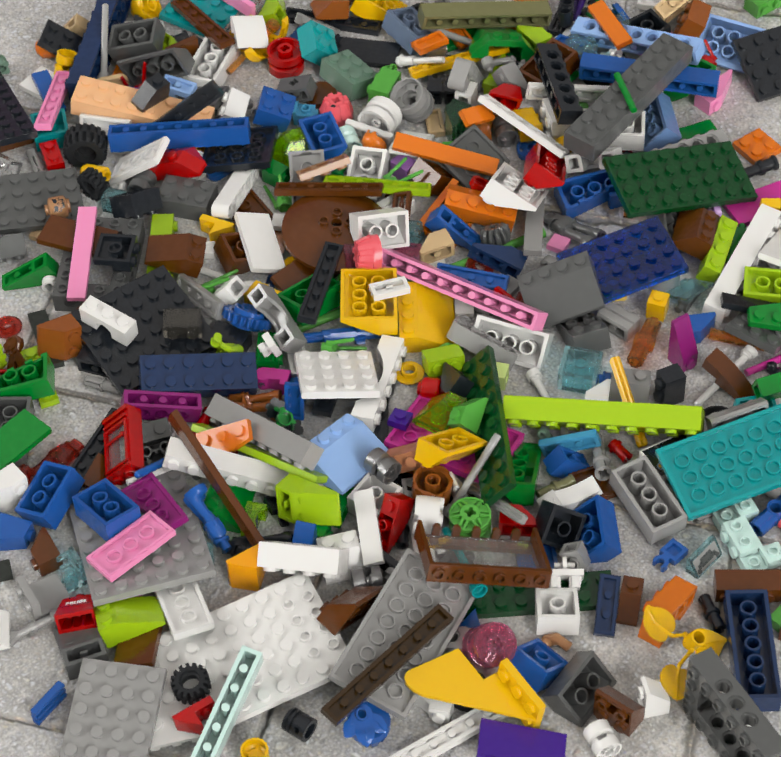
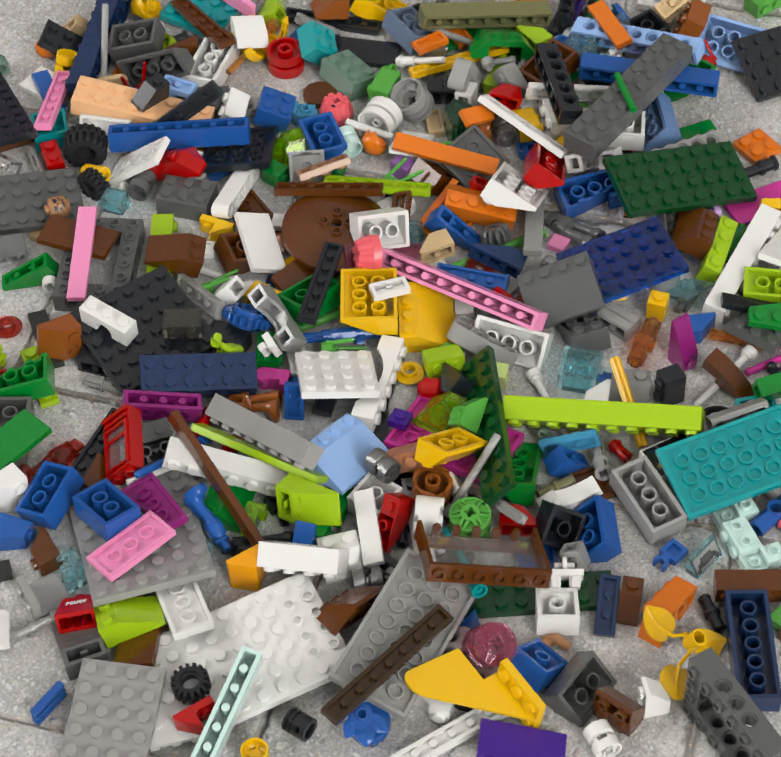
(13, 348): reddish brown piece -> none
(117, 251): black plate -> none
(136, 203): black brick -> none
(227, 437): orange wing -> none
(282, 203): bright green plant -> none
(282, 416): plant -> none
(300, 86): dark grey brick -> none
(368, 163): white slope -> none
(711, 104): bright pink slope -> none

